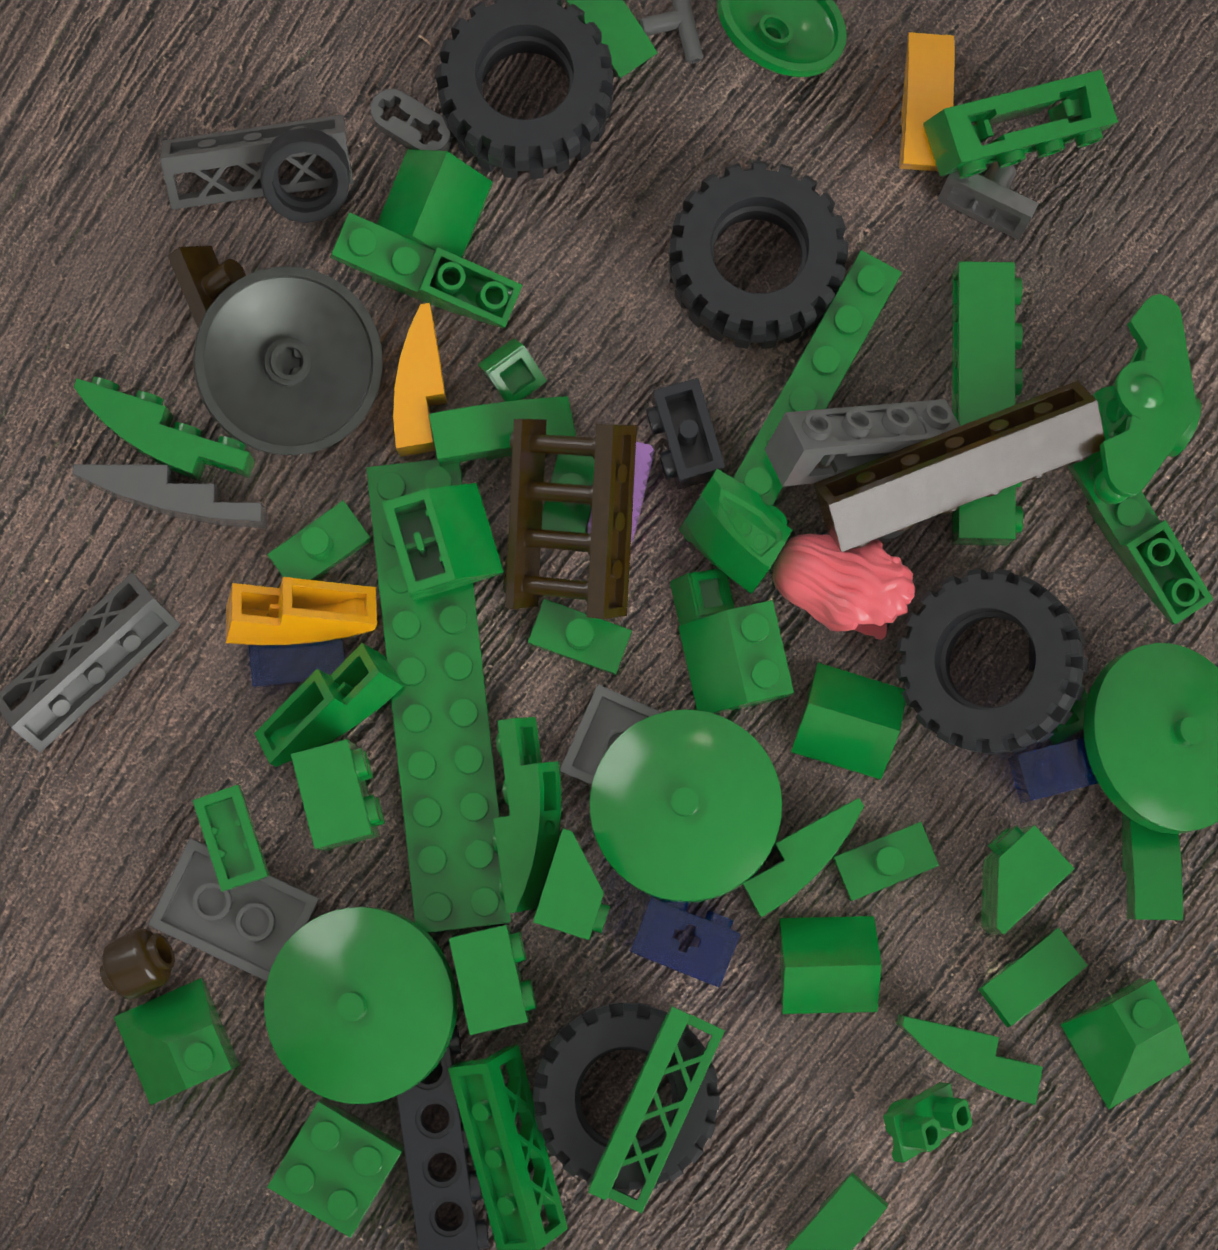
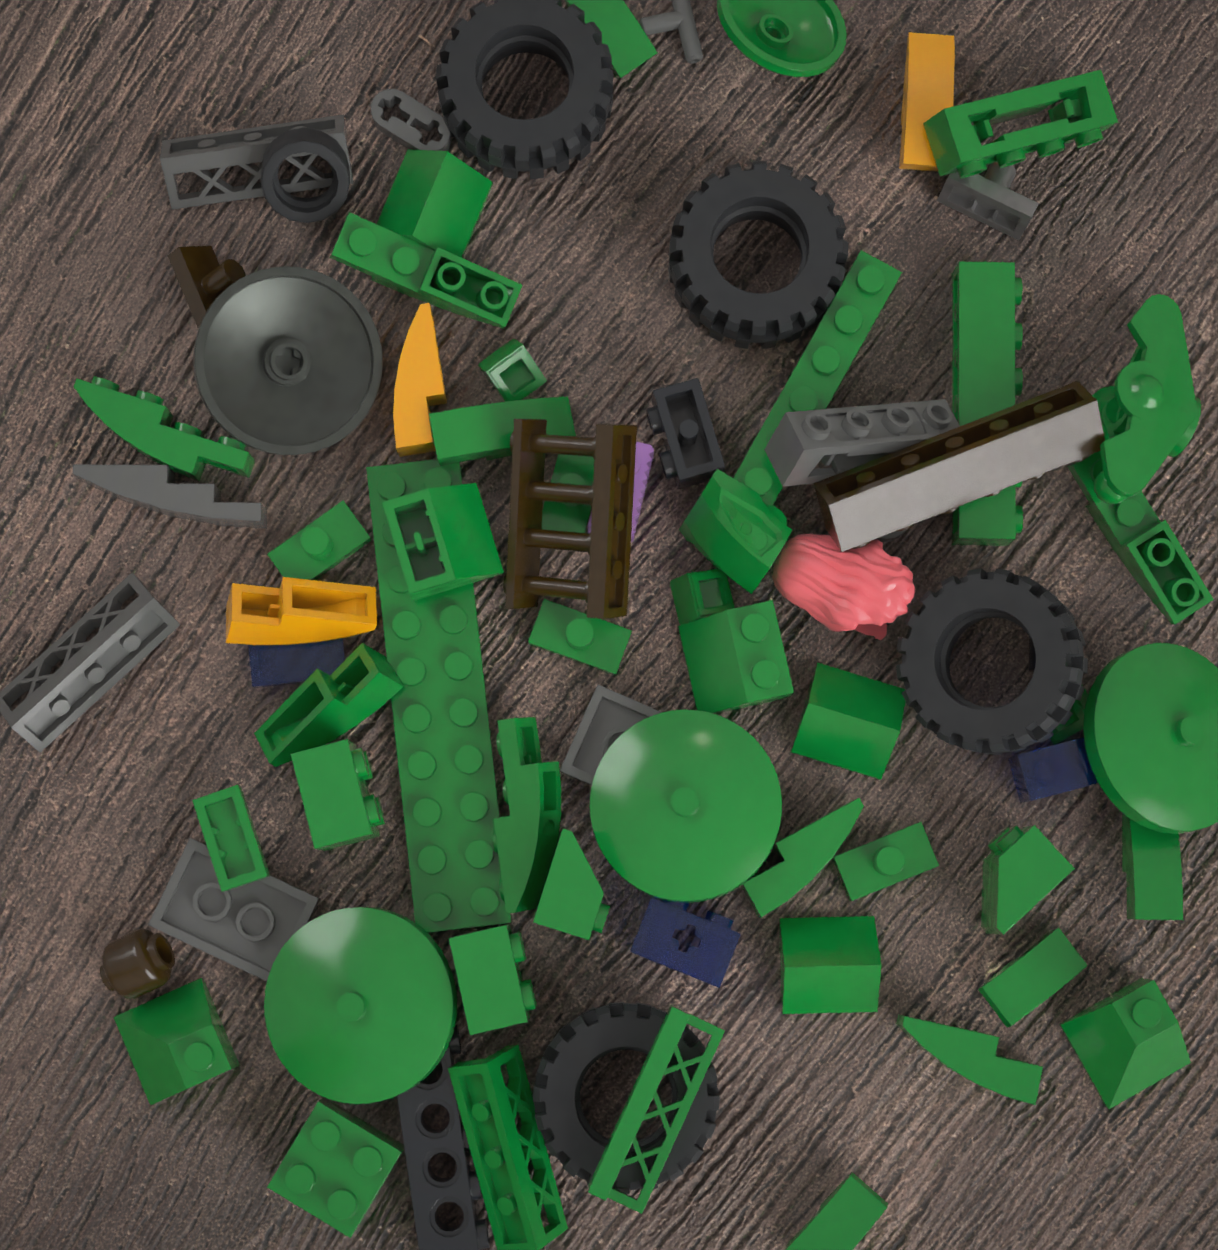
(925, 1120): green hips -> none

